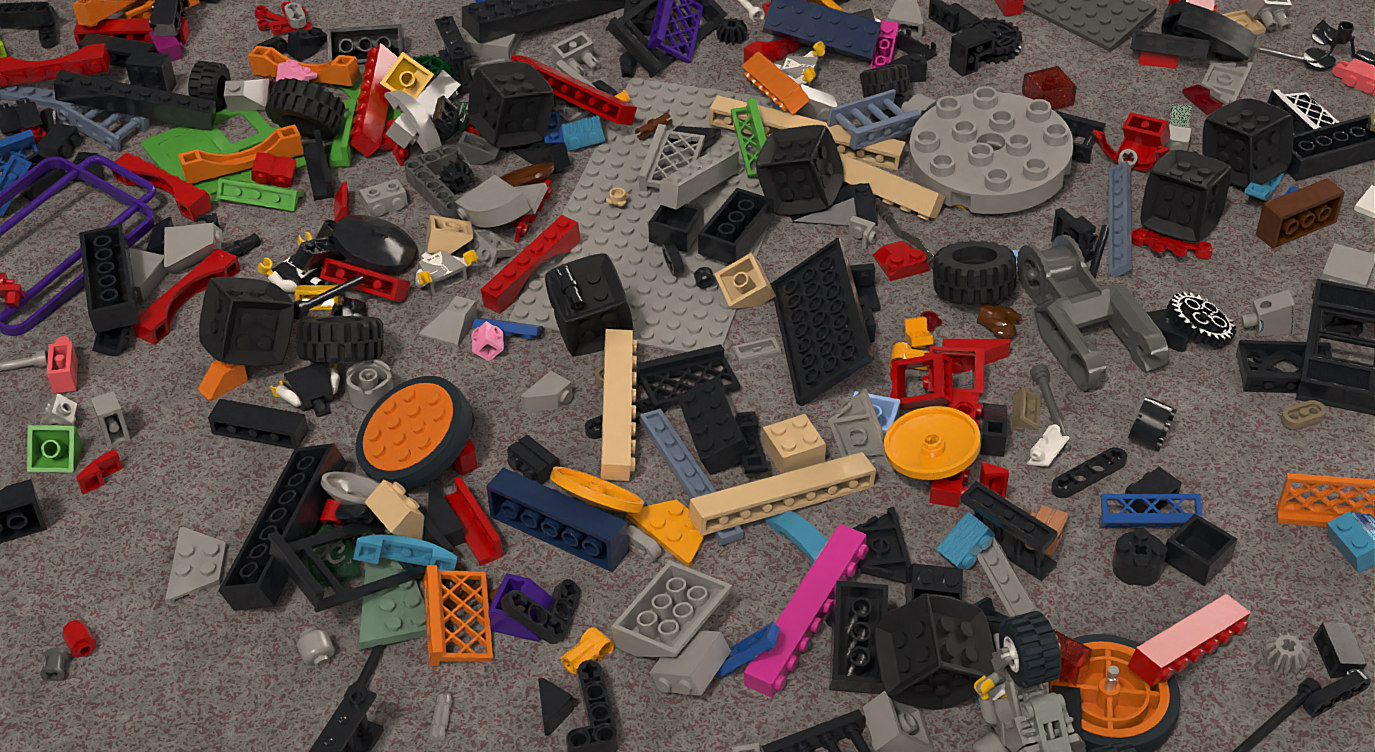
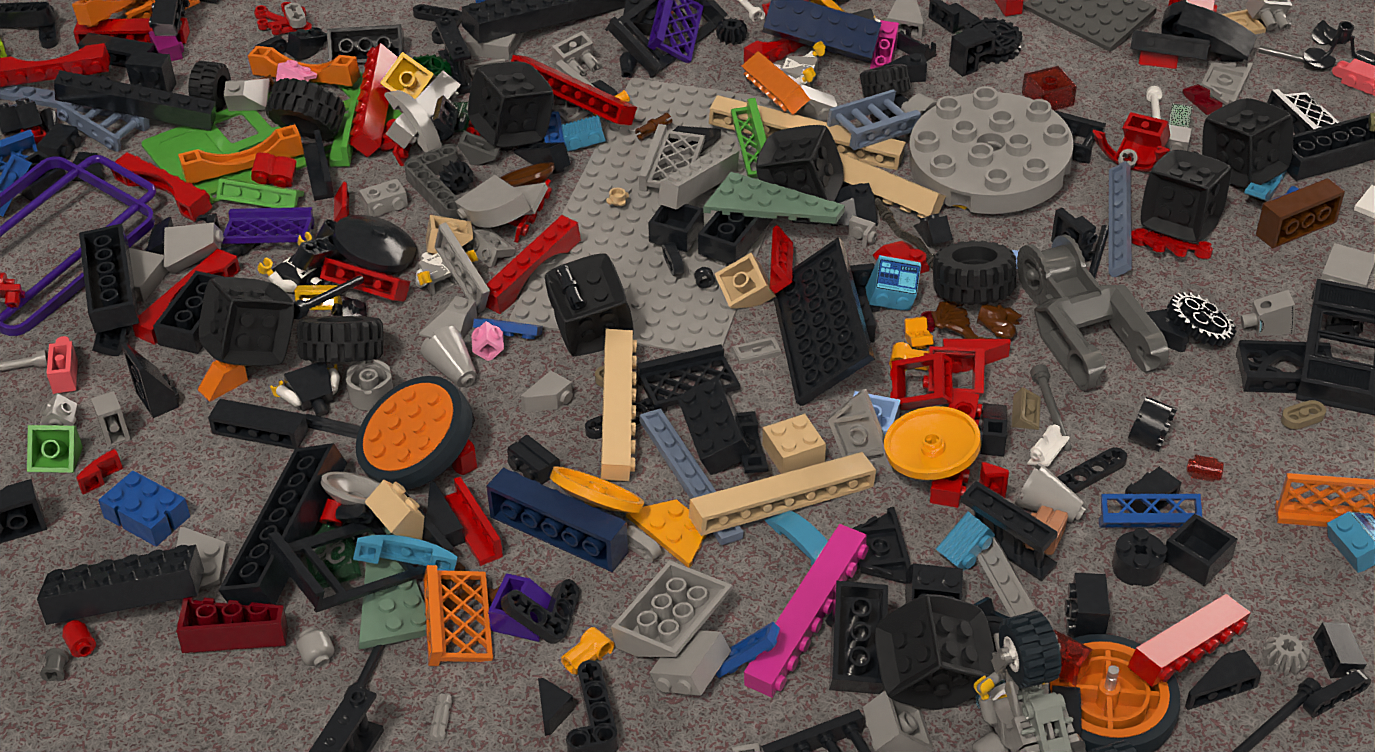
(120, 584): none -> black brick
(142, 508): none -> blue piece
(150, 384): none -> black slope
(180, 321): none -> black brick
(230, 625): none -> dark red wedge
(271, 219): none -> dark purple fence
(332, 426): none -> black axle
(429, 13): none -> black beam
(450, 356): none -> light grey cone
(461, 267): none -> light grey tile
(769, 200): none -> sand green wing
(781, 260): none -> red fence
(893, 283): none -> slope
(934, 229): none -> black slope
(954, 319): none -> reddish brown animal
(1048, 490): none -> light grey cone
(1087, 605): none -> black brick
(1154, 95): none -> white piece
(1205, 468): none -> clear red brick
(1227, 677): none -> black slope

